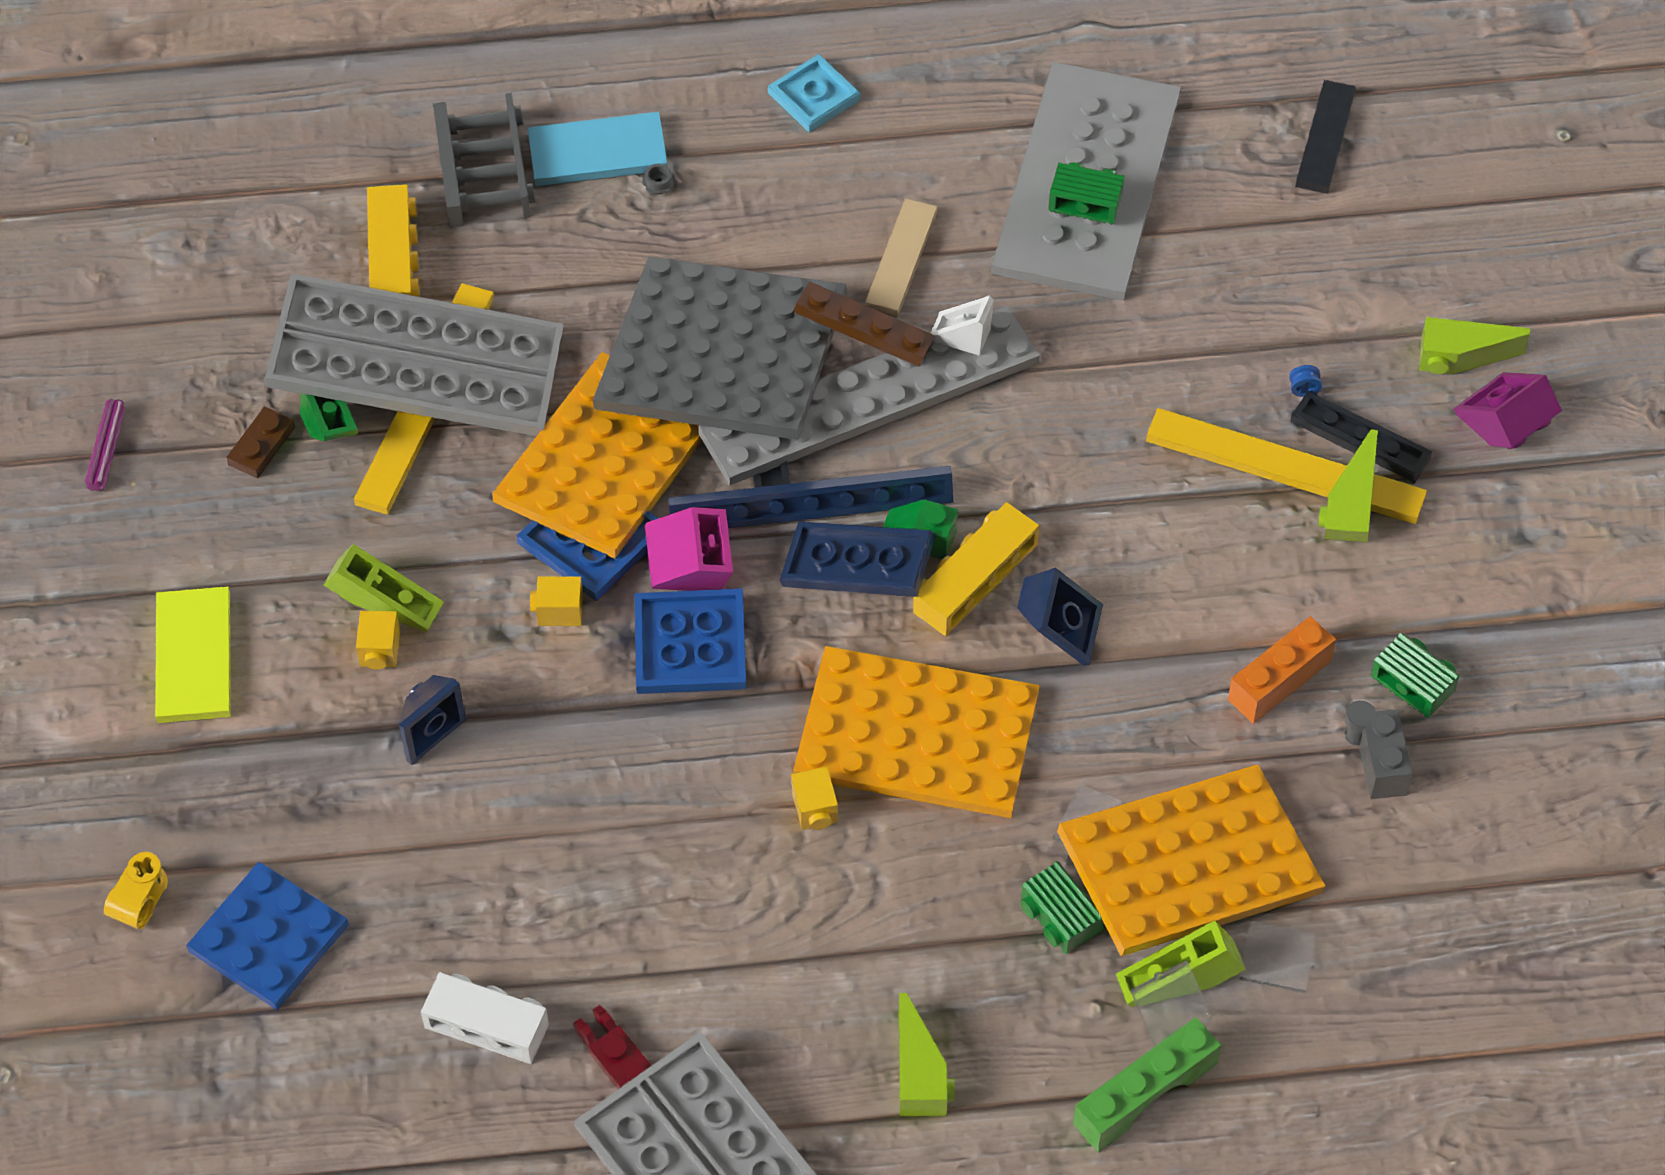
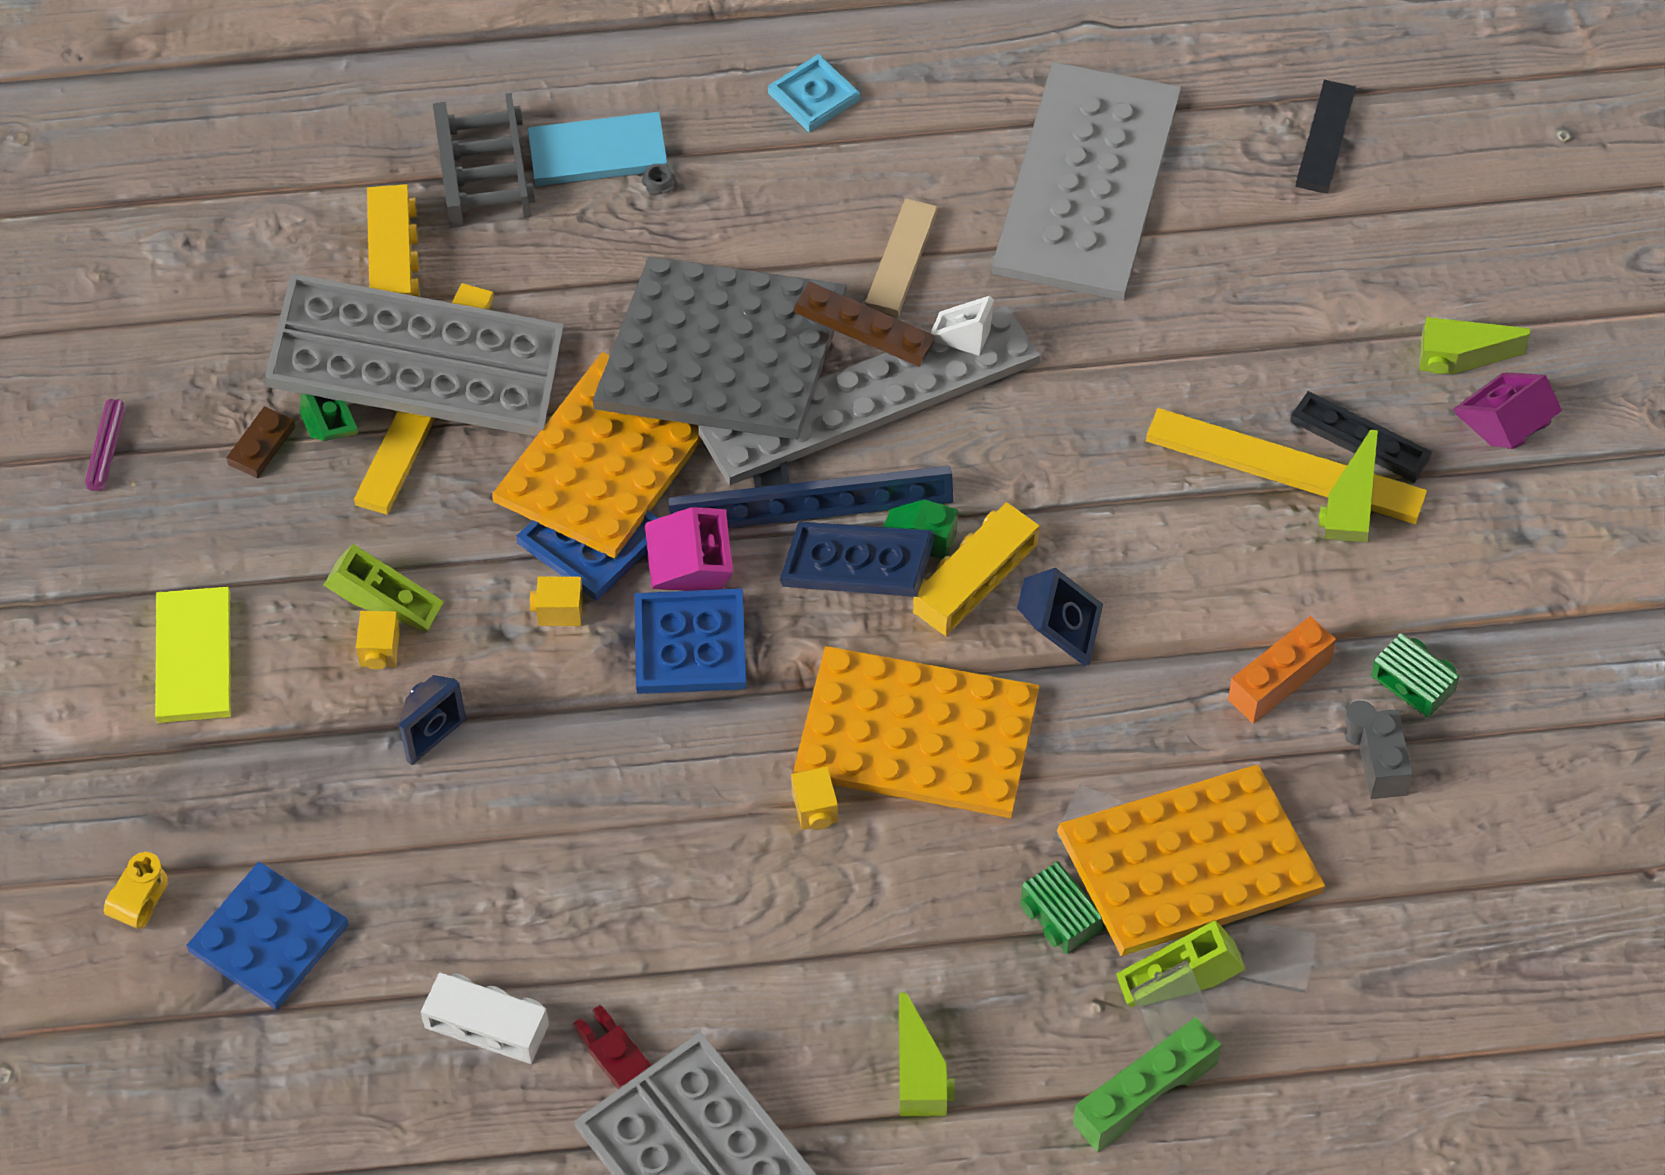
(1086, 192): green brick -> none
(1305, 379): blue bush -> none

